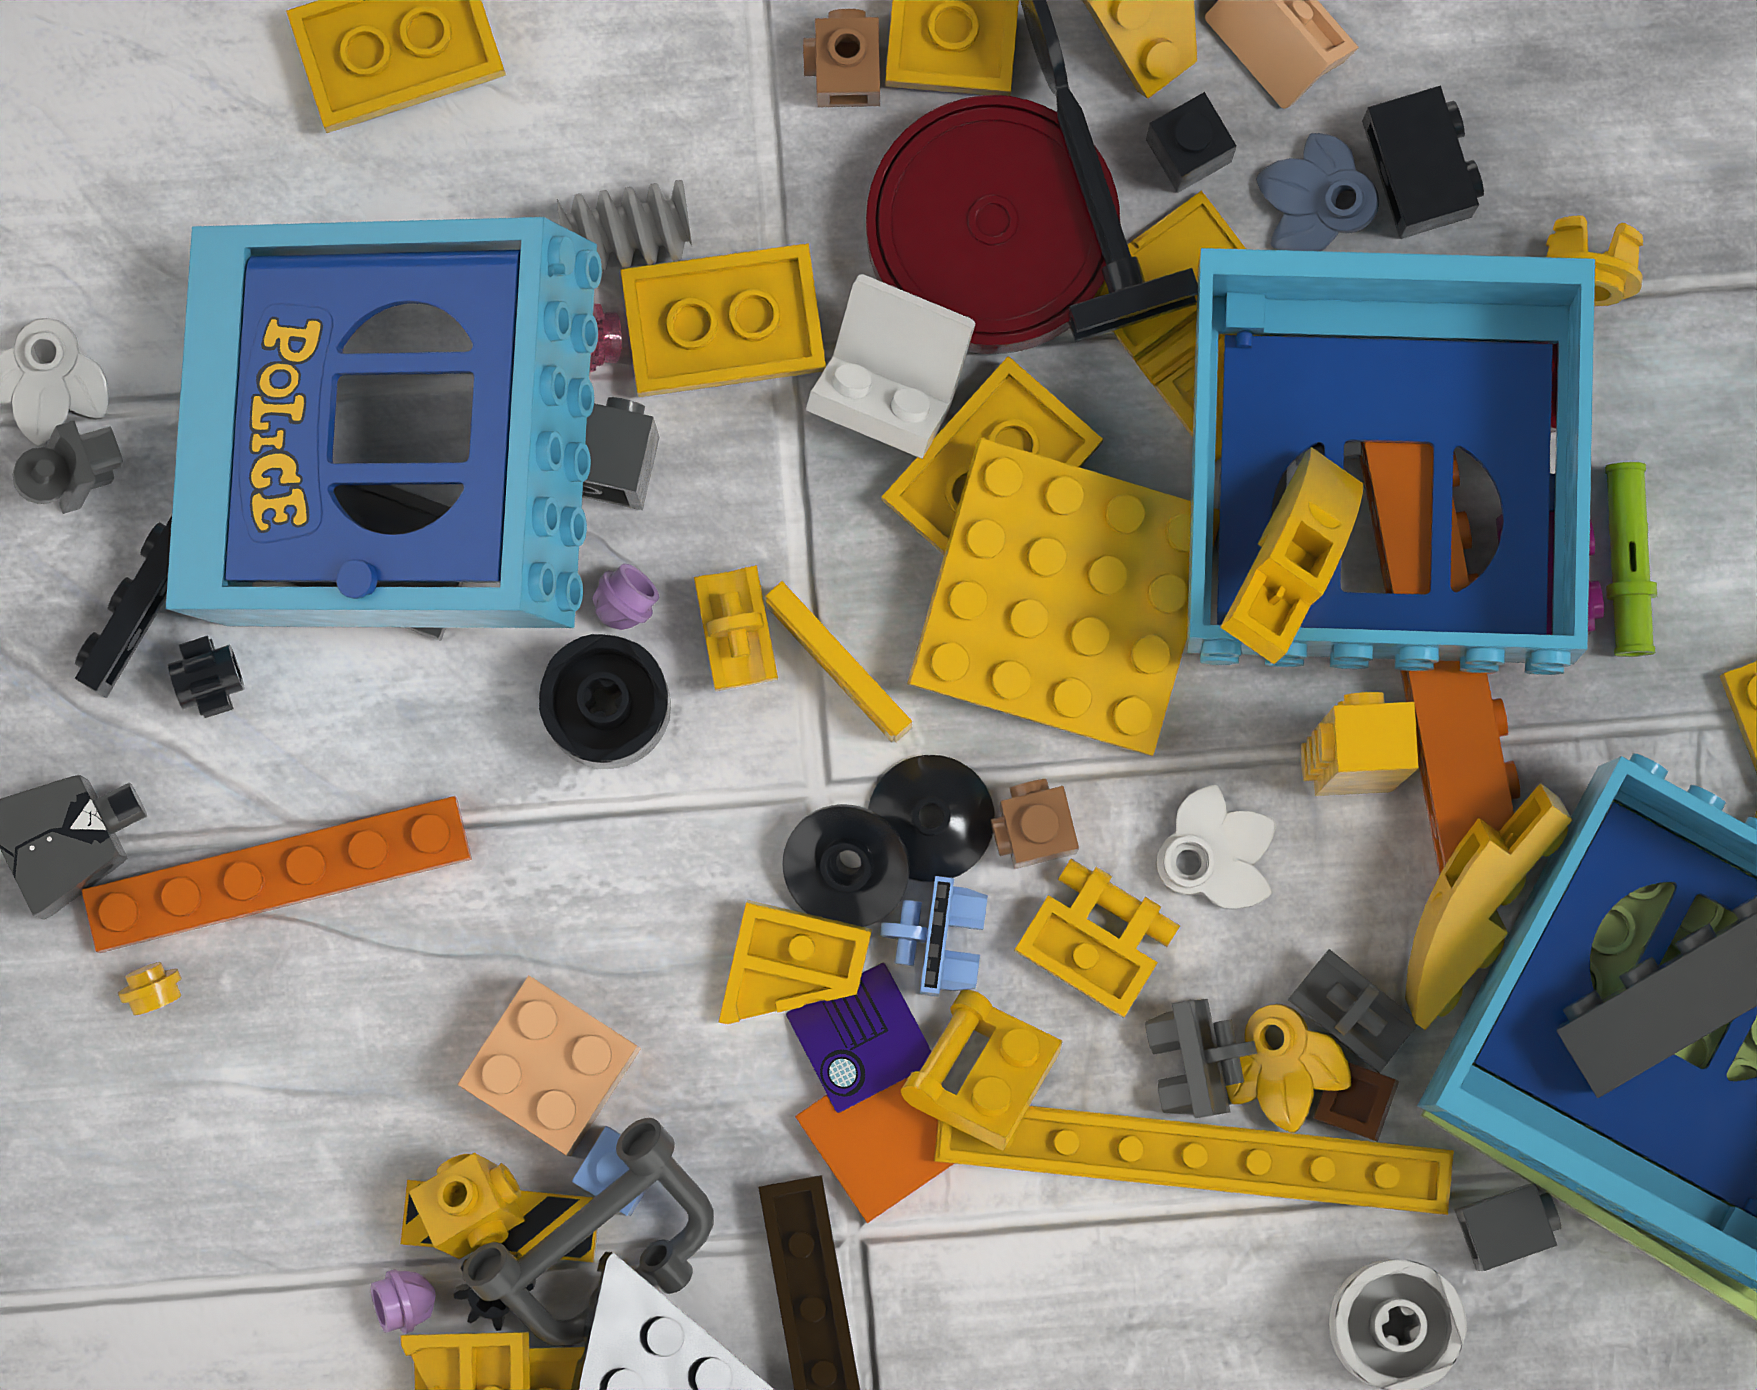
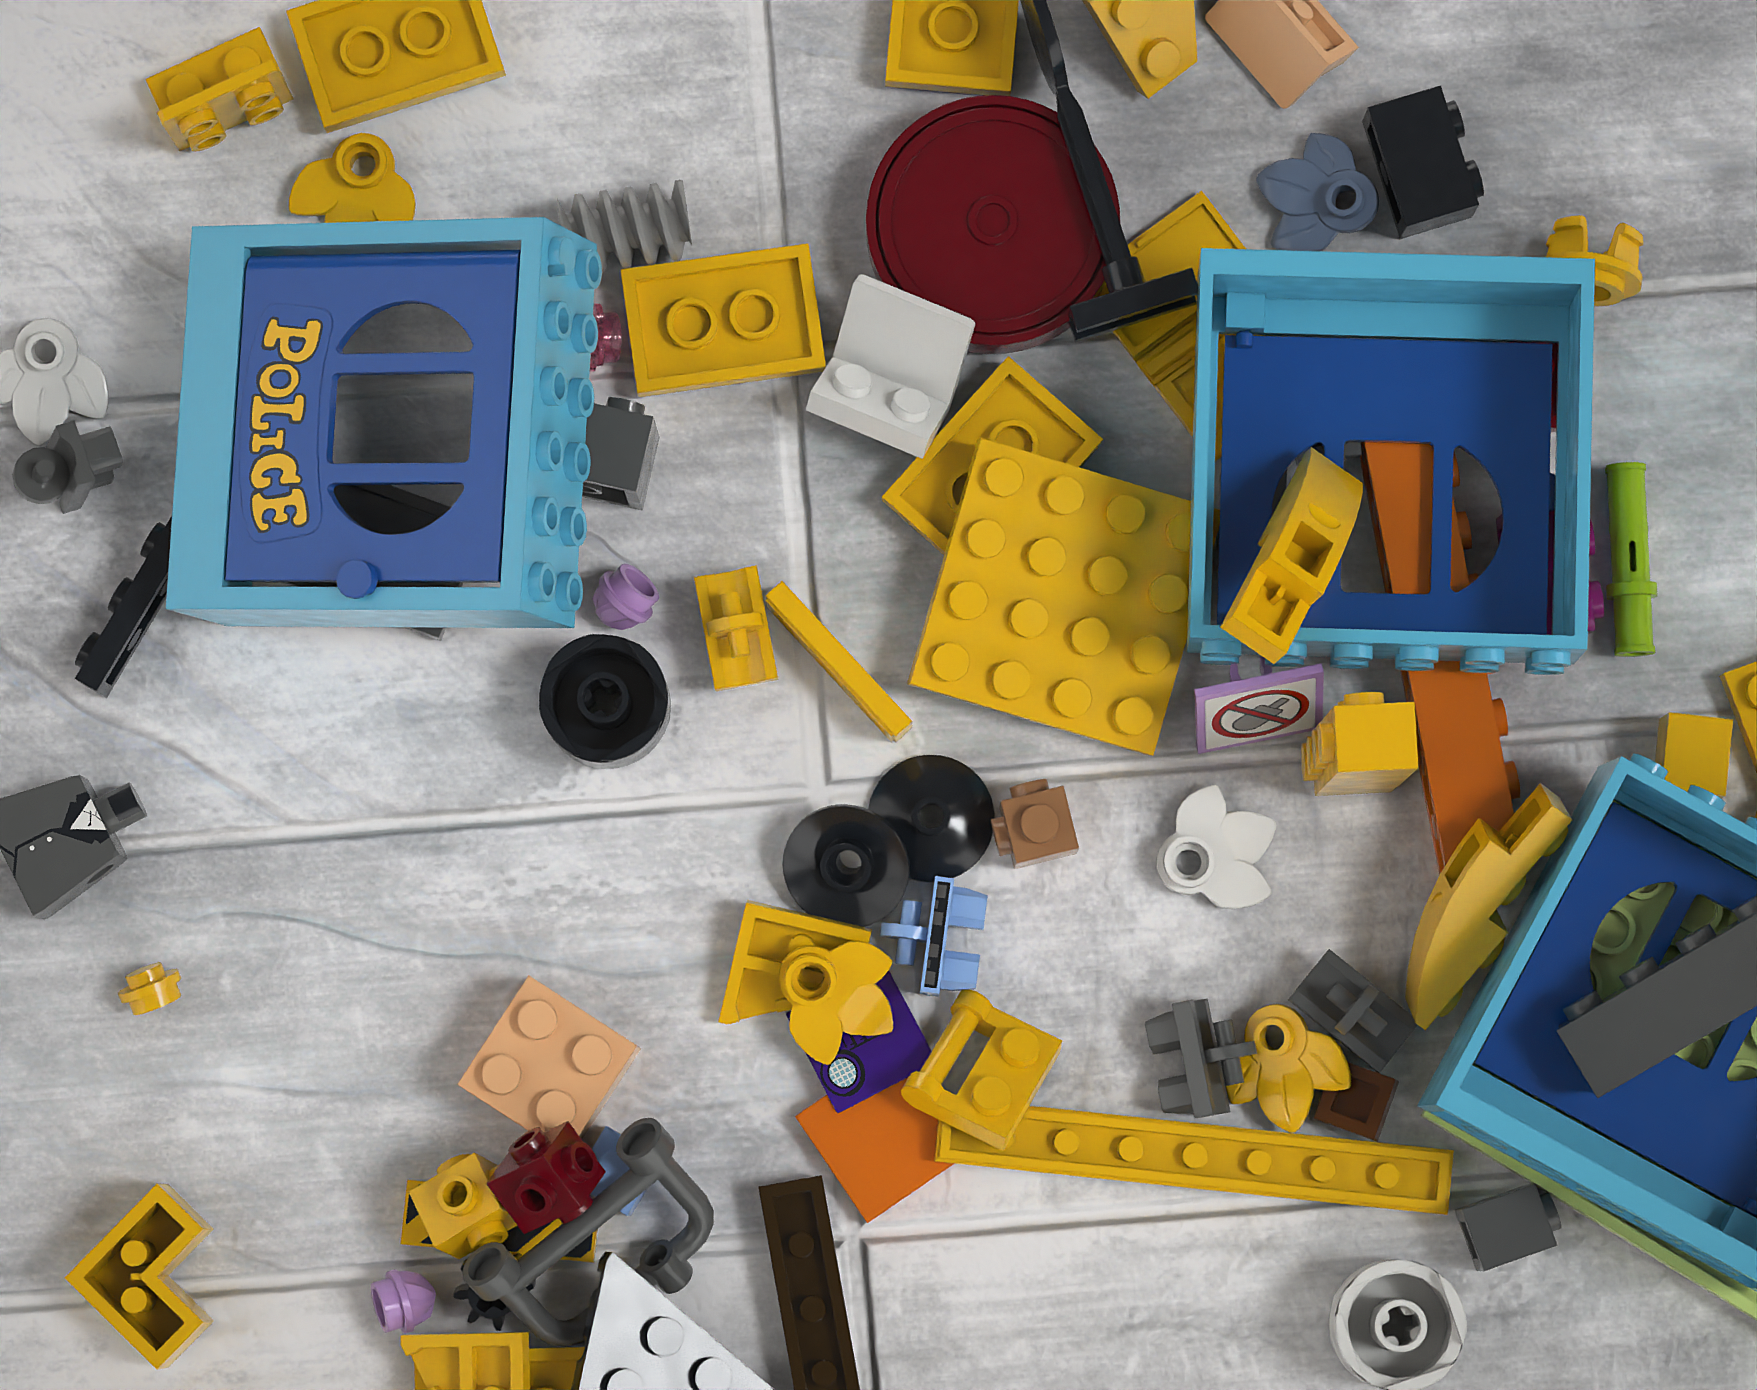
(130, 1277): none -> yellow brick
(206, 677): black gear -> none
(219, 91): none -> yellow bracket
(276, 874): orange plate -> none
(335, 191): none -> yellow plate
(546, 1177): none -> dark red brick
(843, 1000): none -> yellow plate
(844, 59): medium nougat brick -> none
(1086, 954): yellow plate -> none
(1190, 142): black brick -> none
(1258, 707): none -> piece
(1695, 751): none -> yellow brick

